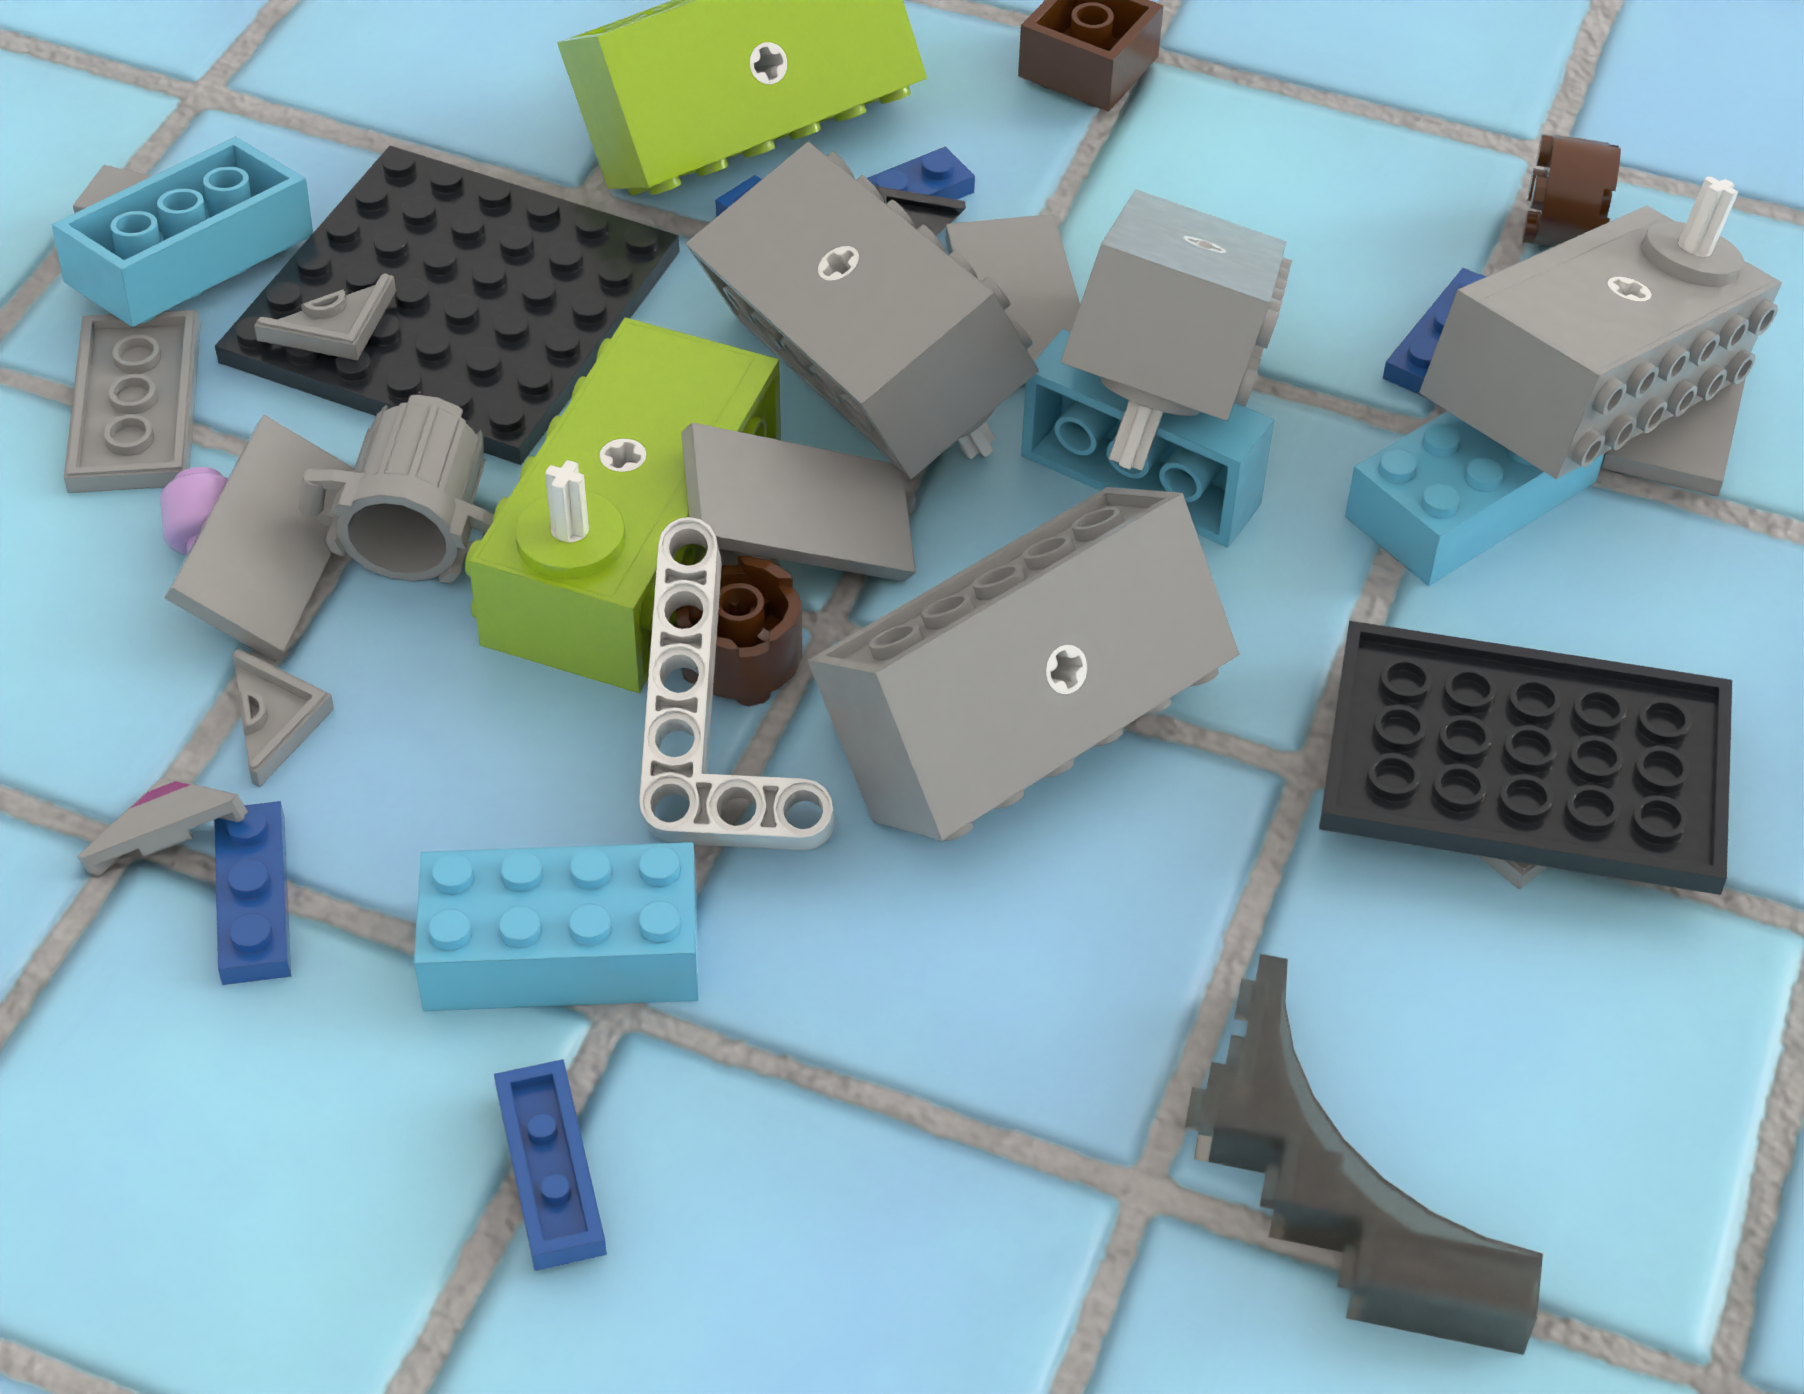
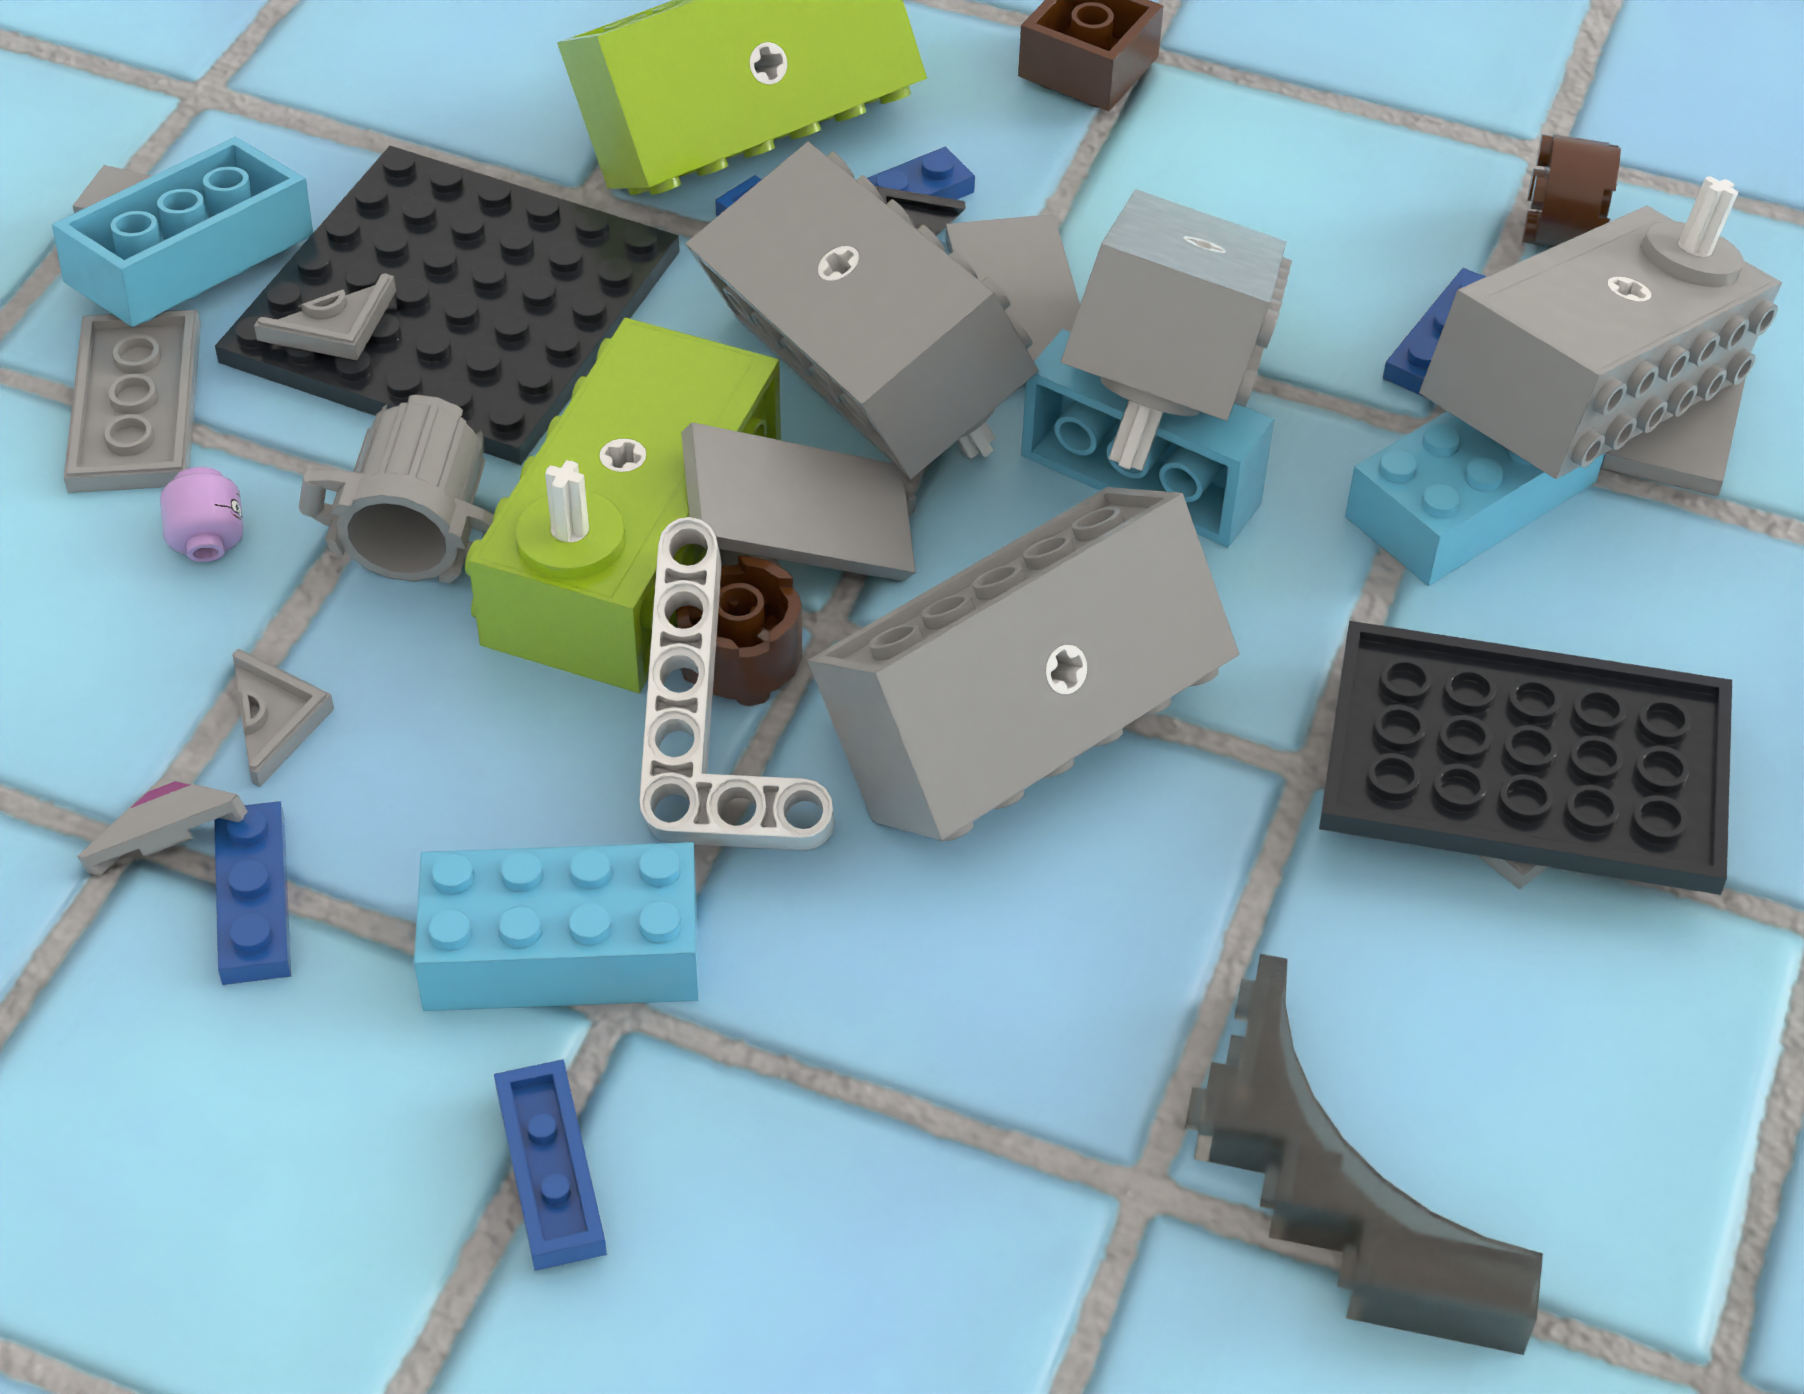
(256, 548): light grey tile -> none

